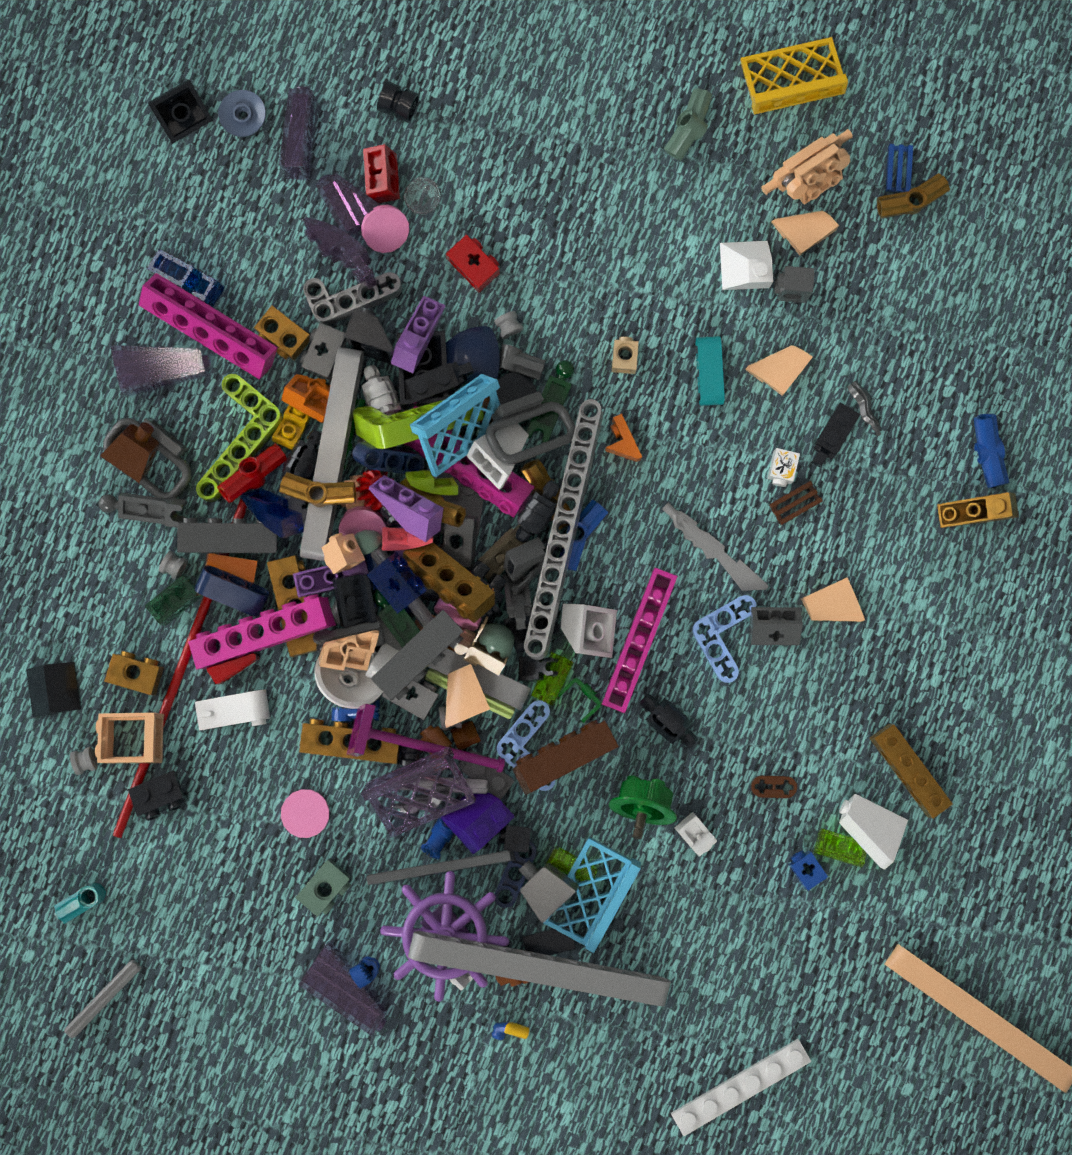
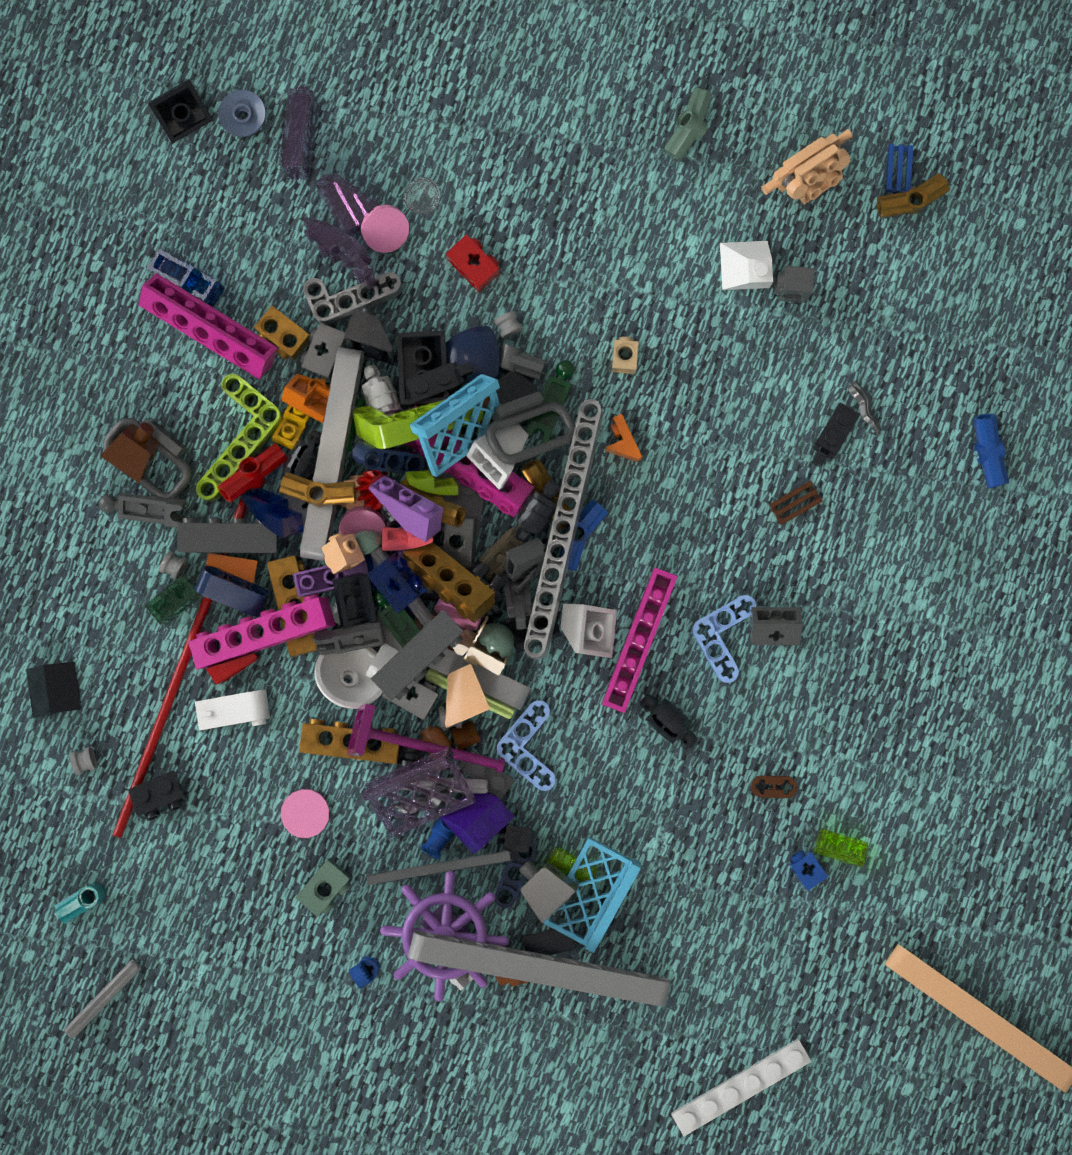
(120, 668): pearl gold brick -> none
(152, 368): clear purple slope -> none
(152, 737): light nougat window -> none
(333, 985): clear purple slope -> none
(349, 651): light nougat slope -> none
(350, 714): blue connector -> none
(381, 173): red brick -> none
(396, 101): black wheel -> none
(417, 334): medium lavender slope -> none
(509, 1028): arm -> none
(535, 669): black plate -> none
(550, 687): clear neon green brick -> none
(565, 757): reddish brown brick -> none
(588, 691): green piece -> none
(645, 803): green piece -> none
(696, 834): white bracket -> none
(710, 371): teal beam -> none
(712, 548): light grey sword -> none
(780, 368): light nougat slope -> none
(783, 467): white brick -> none
(802, 91): yellow fence -> none
(805, 229): light nougat slope -> none
(834, 603): light nougat slope -> none
(873, 828): white slope -> none
(911, 771): pearl gold brick -> none
(978, 510): pearl gold slope -> none

